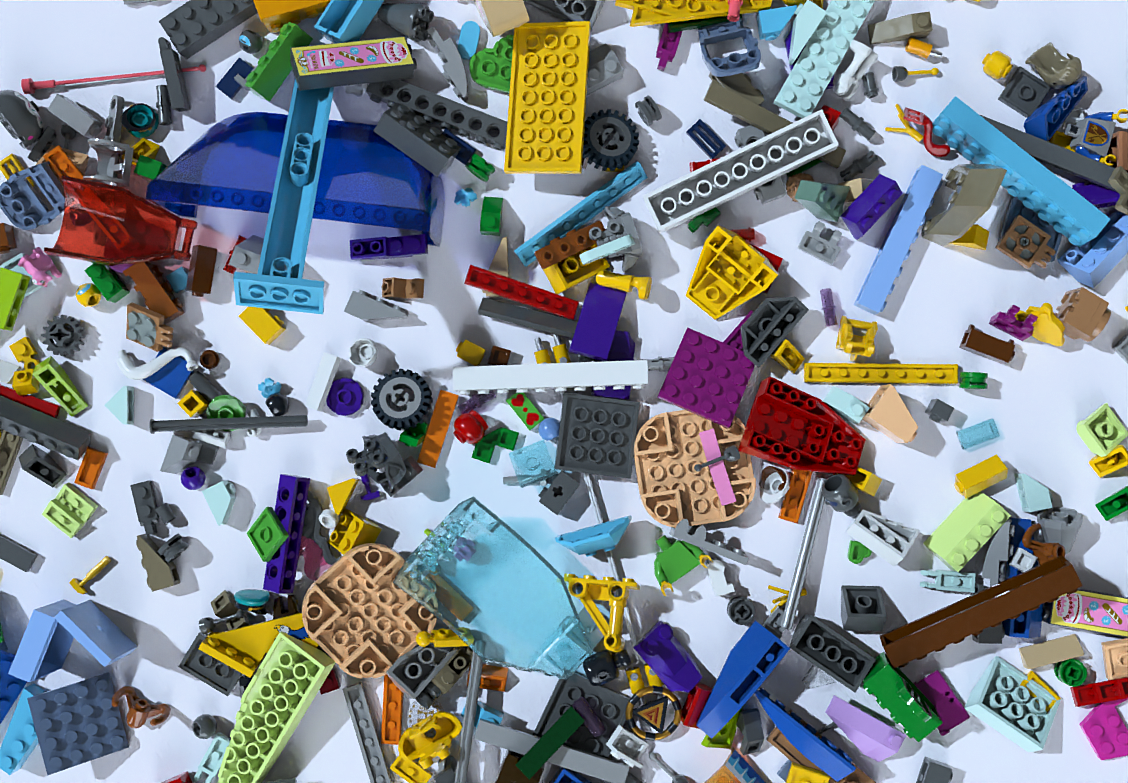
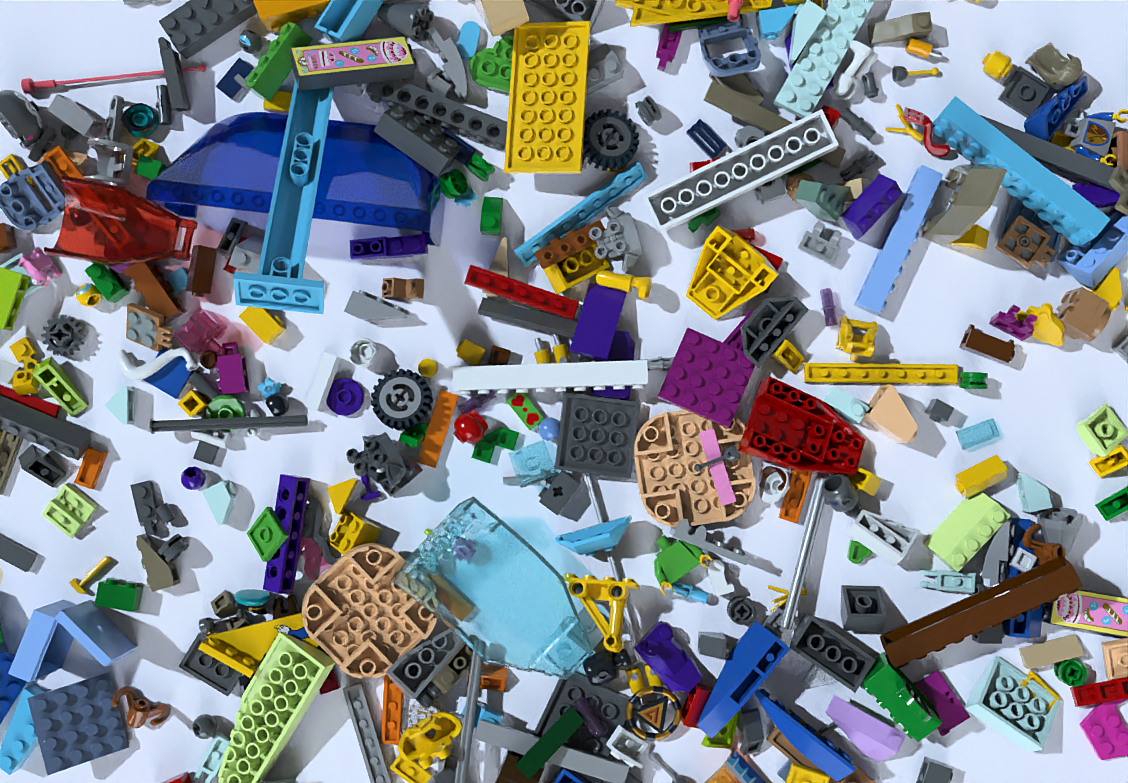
(119, 595): none -> green brick
(180, 454): light grey slope -> none
(200, 332): none -> clear pink brick
(231, 237): none -> dark grey slope
(232, 370): none -> magenta brick
(279, 102): none -> yellow tile
(329, 518): white tile -> none
(427, 368): none -> yellow tile
(437, 84): none -> light grey tile
(439, 638): yellow plate -> none
(453, 183): none -> green wheel
(607, 249): light aqua beam -> none
(690, 592): none -> medium azure axle
(713, 644): none -> dark grey slope
(1110, 289): none -> yellow slope

